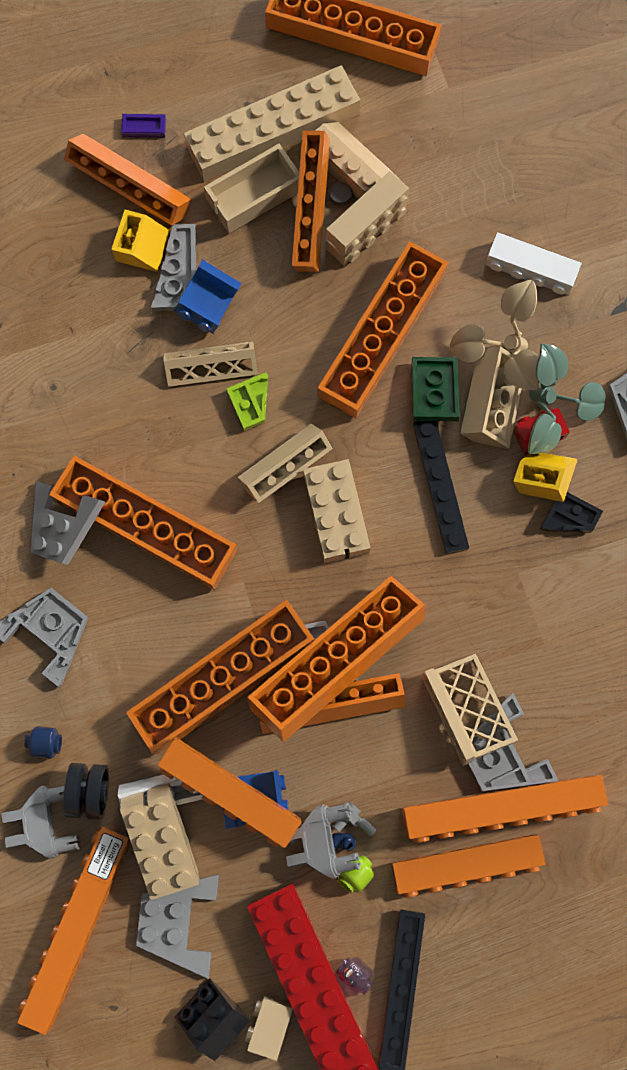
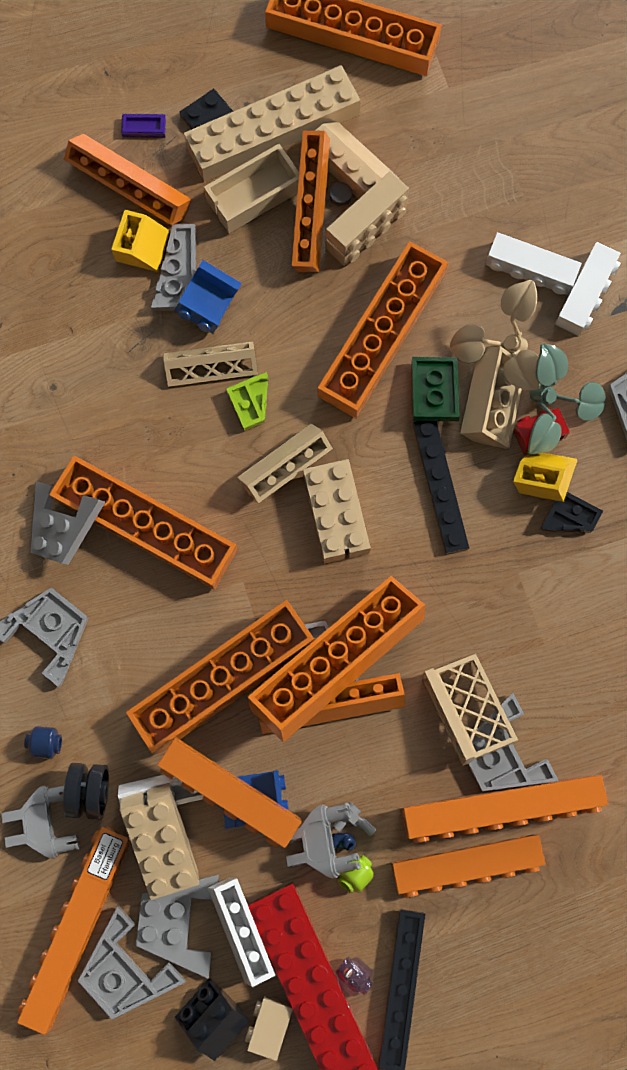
(116, 979): none -> light grey wing
(205, 109): none -> black wing
(241, 931): none -> white brick
(588, 288): none -> white brick

